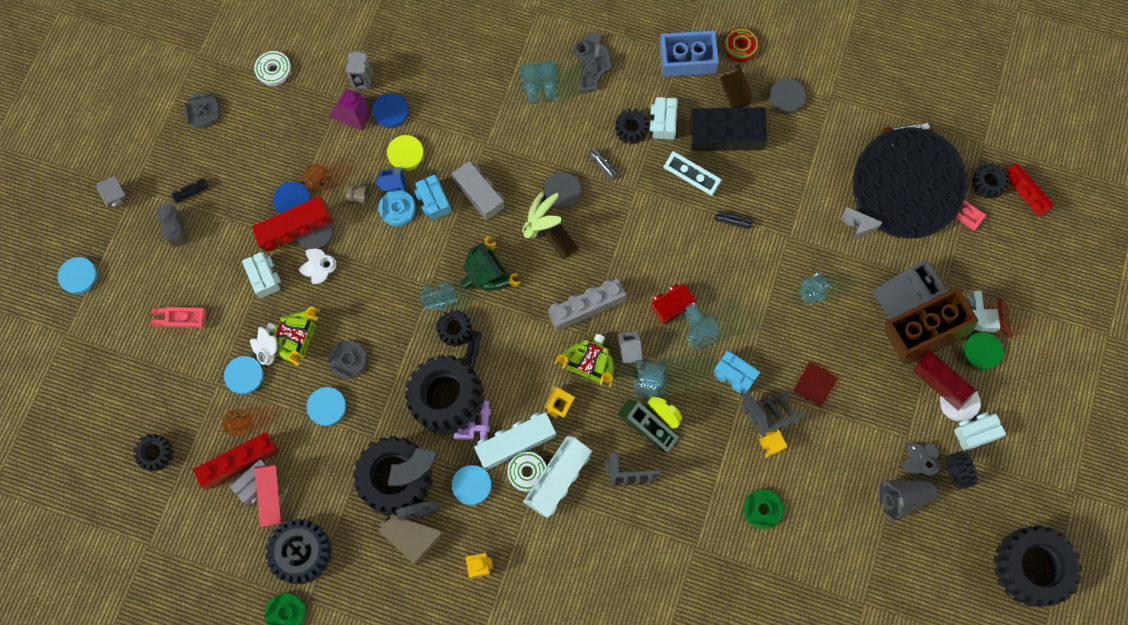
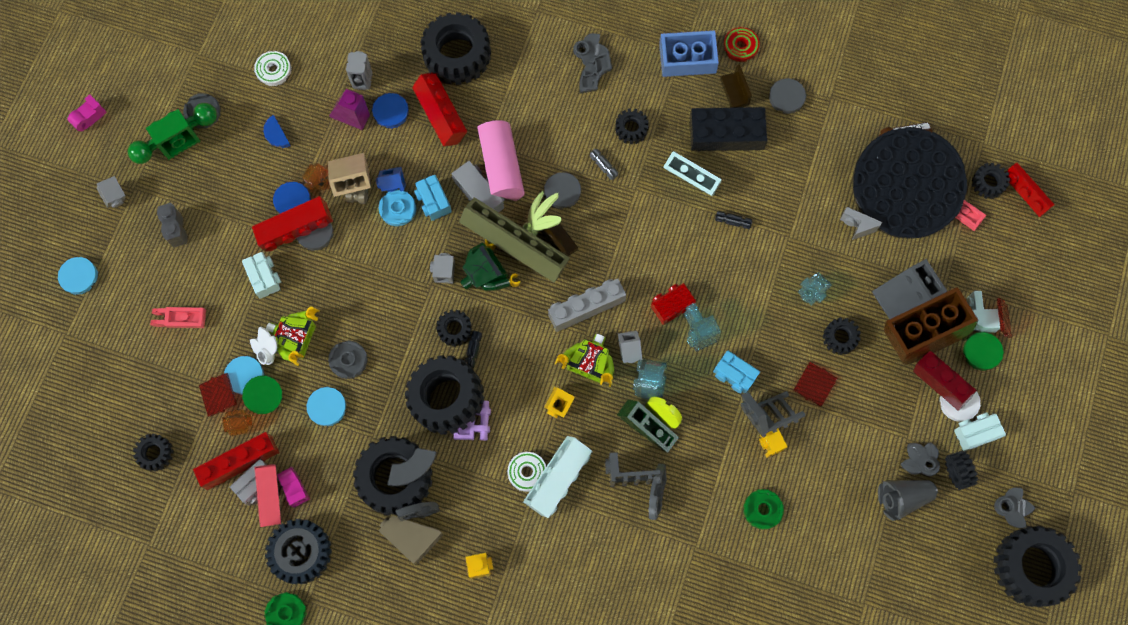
(86, 114): none -> dark pink leg
(172, 134): none -> green brick
(189, 190): black axle -> none
(218, 394): none -> clear red piece
(262, 394): none -> green tile
(274, 133): none -> blue tile
(293, 487): none -> dark pink leg
(315, 266): white plate -> none
(348, 174): none -> tan brick
(405, 152): neon yellow tile -> none
(438, 298): clear light blue hips -> none
(439, 109): none -> red brick
(443, 268): none -> light grey brick
(453, 28): none -> black tyre
(471, 485): medium azure tile -> none
(501, 160): none -> bright pink brick
(514, 239): none -> olive brick
(515, 441): light aqua brick -> none
(539, 77): clear light blue brick -> none
(656, 492): none -> dark grey tile
(664, 118): light aqua brick -> none
(839, 324): none -> black tyre
(1016, 507): none -> dark grey plate

